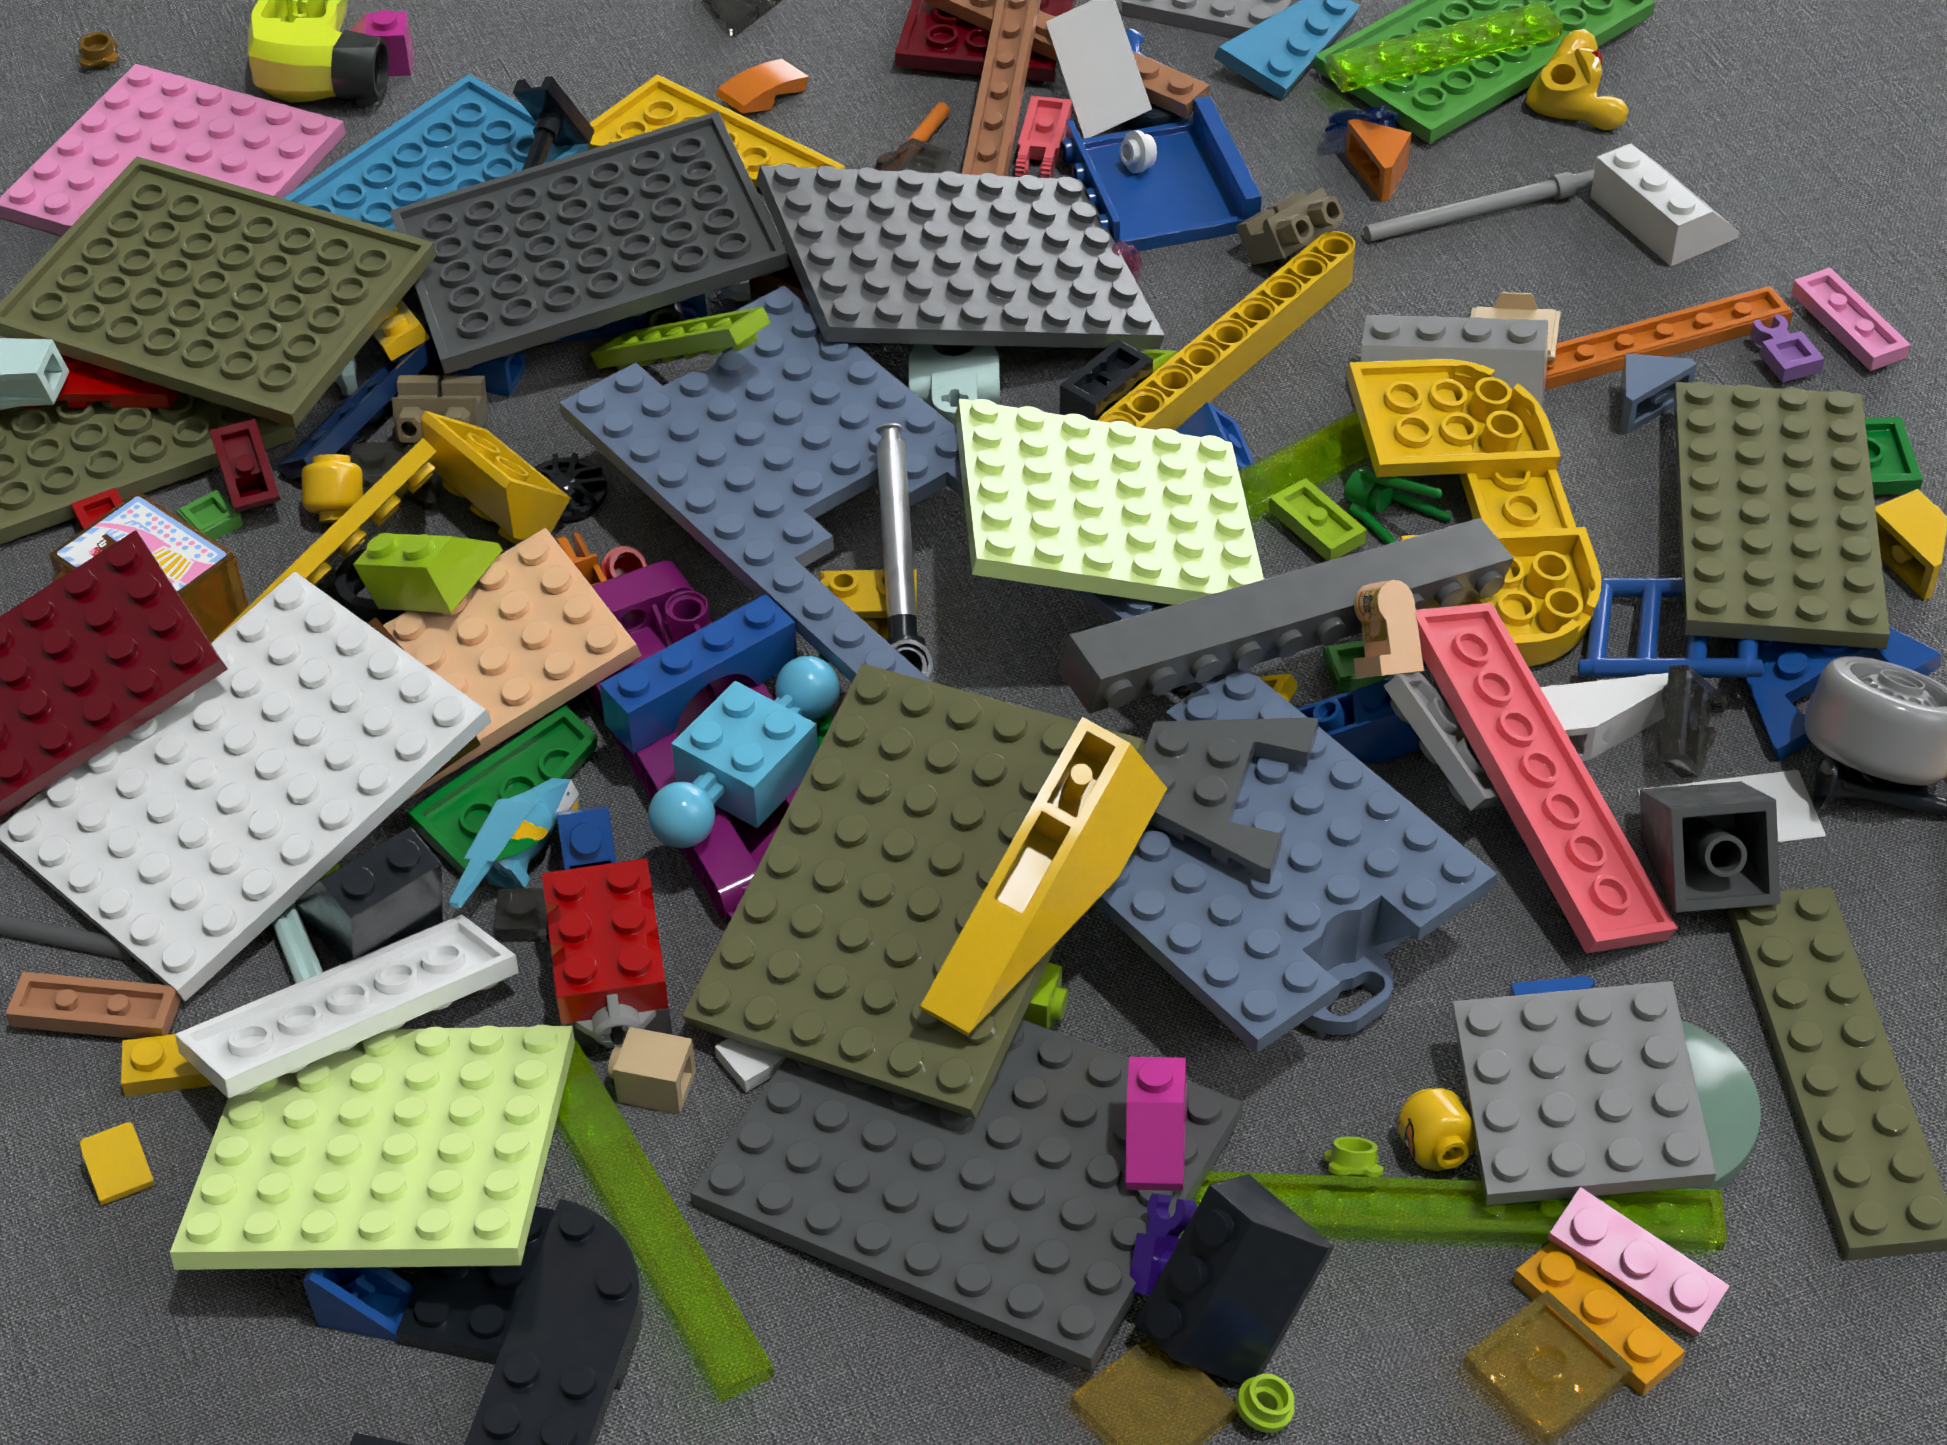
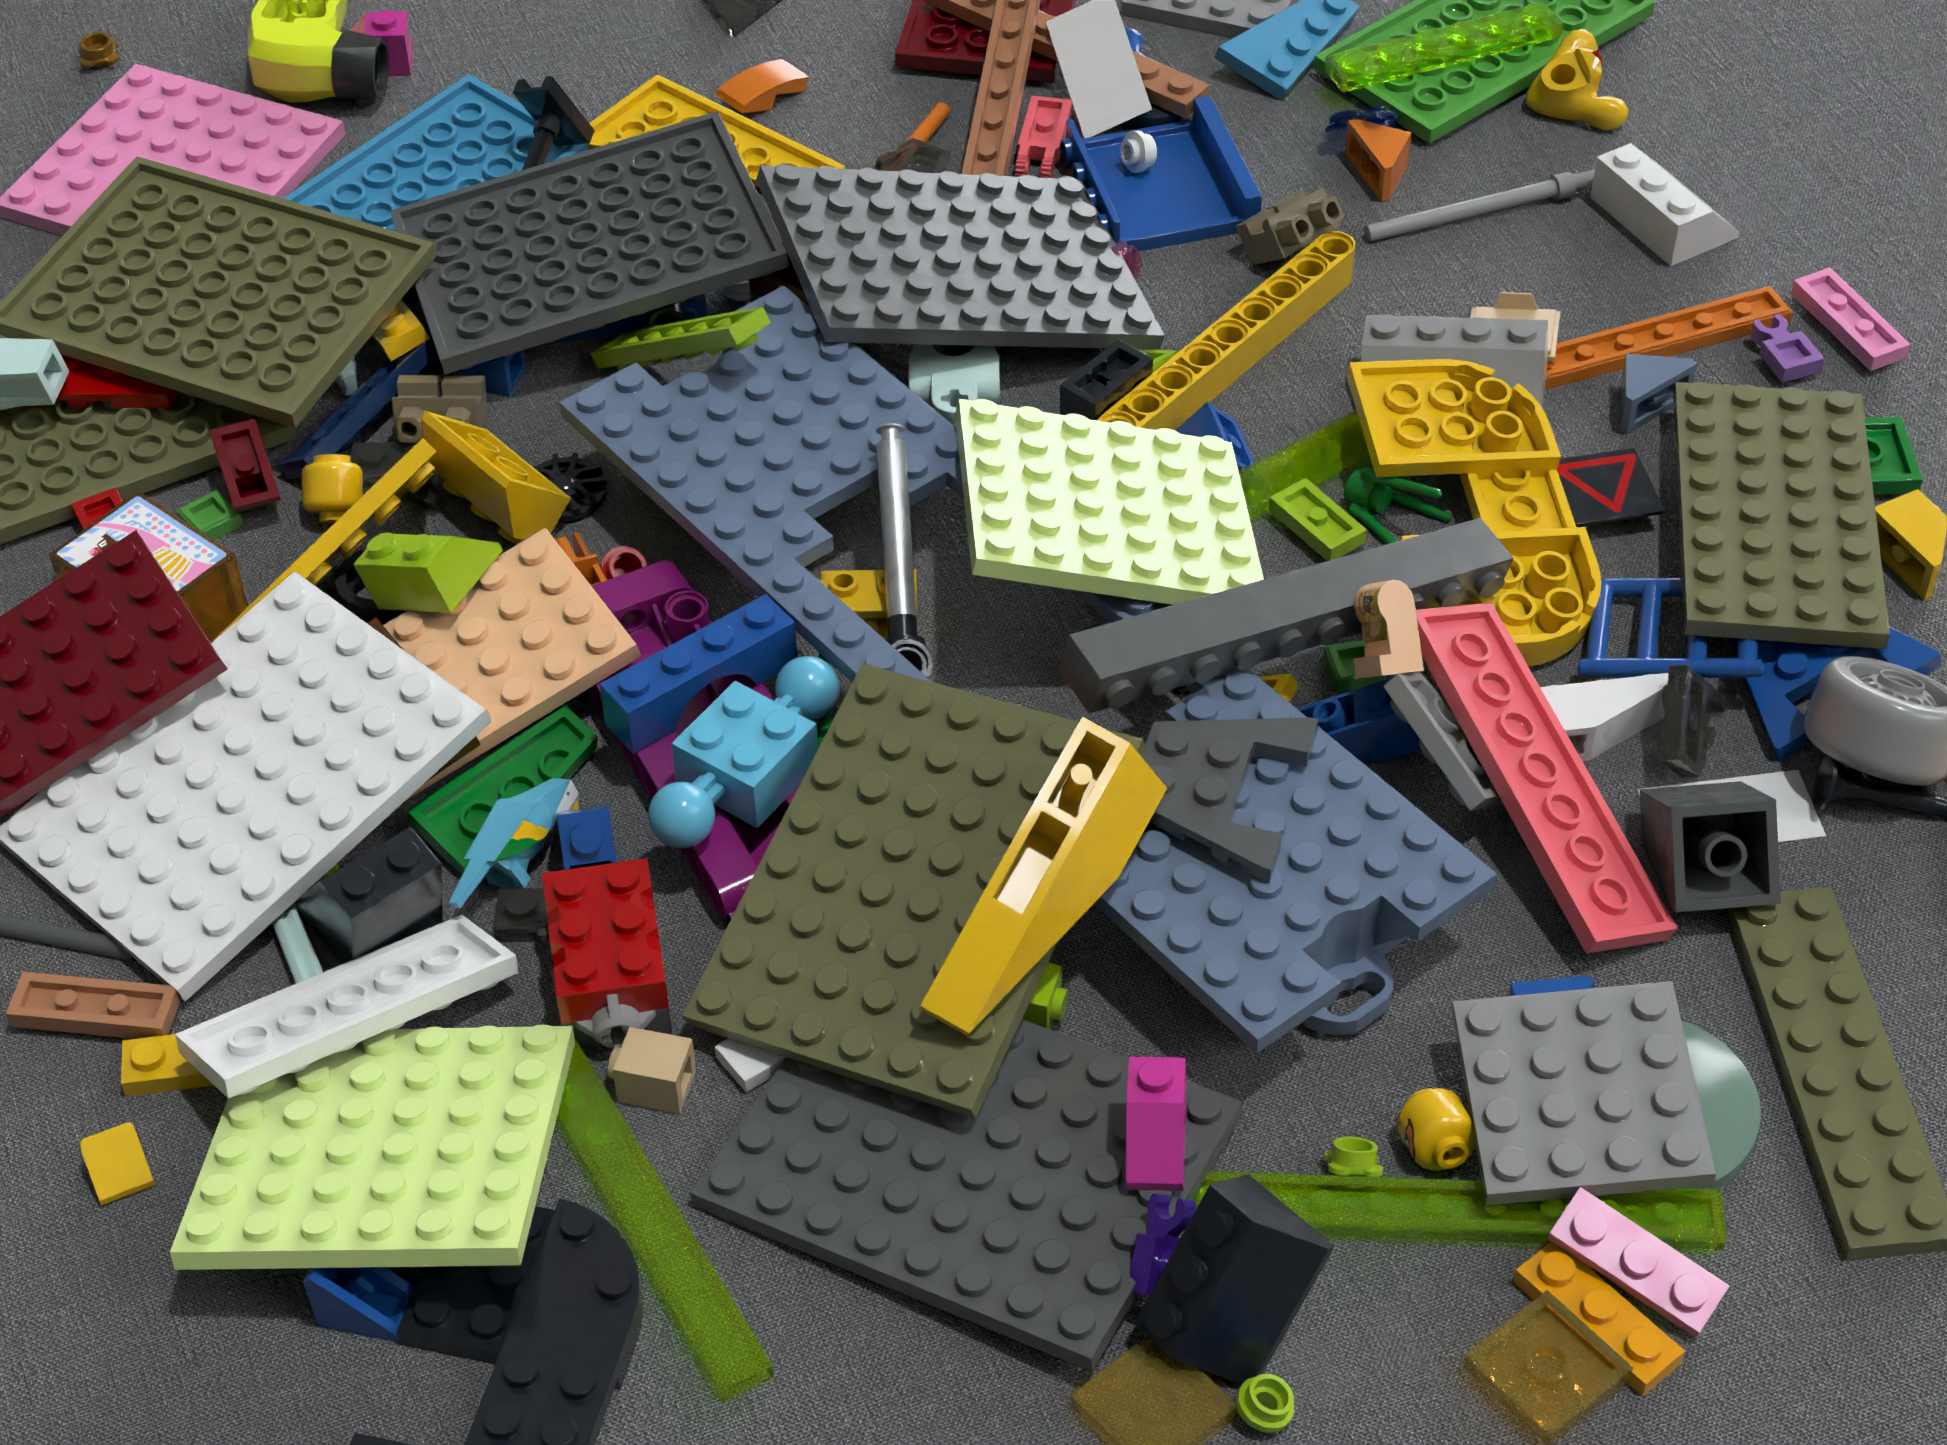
(1608, 487): none -> black piece

